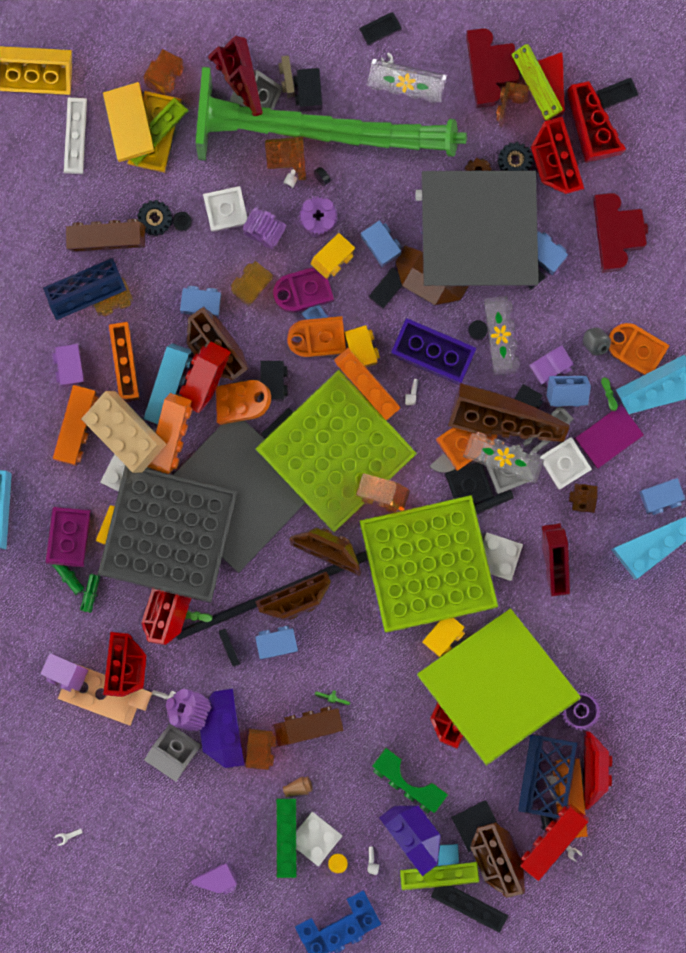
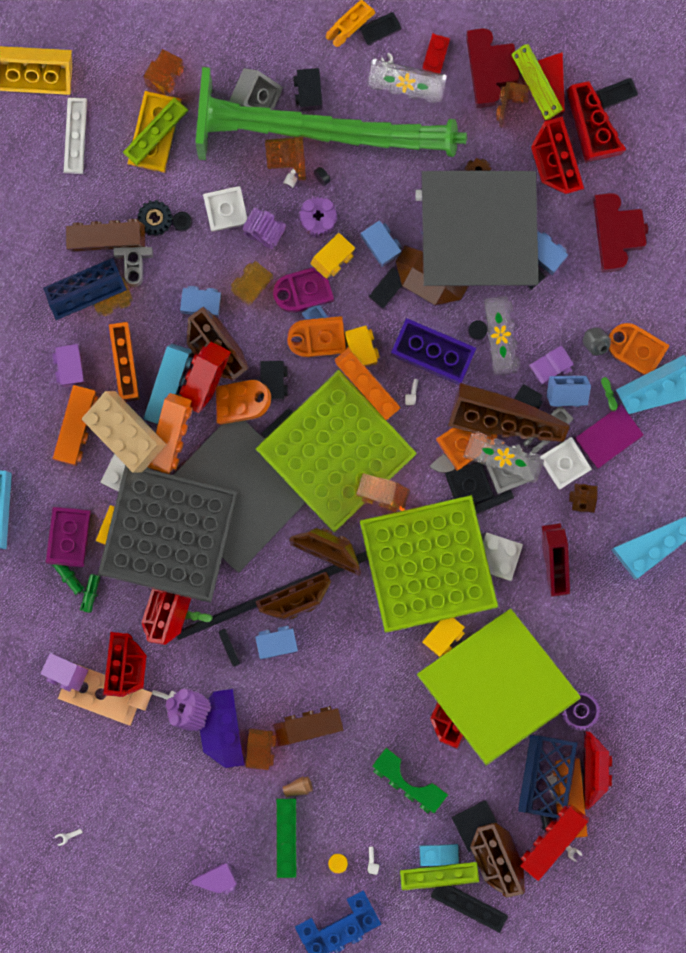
(129, 122): yellow tile -> none
(137, 267): none -> light grey tile
(172, 752): light grey slope -> none
(237, 68): dark red wedge -> none
(285, 68): dark tan plate -> none
(316, 838): white plate -> none
(331, 697): bright green piece -> none
(350, 23): none -> light orange hinge
(414, 835): dark purple wedge -> none
(436, 53): none -> red plate
(525, 157): black bush -> none
(662, 496): medium blue brick -> none

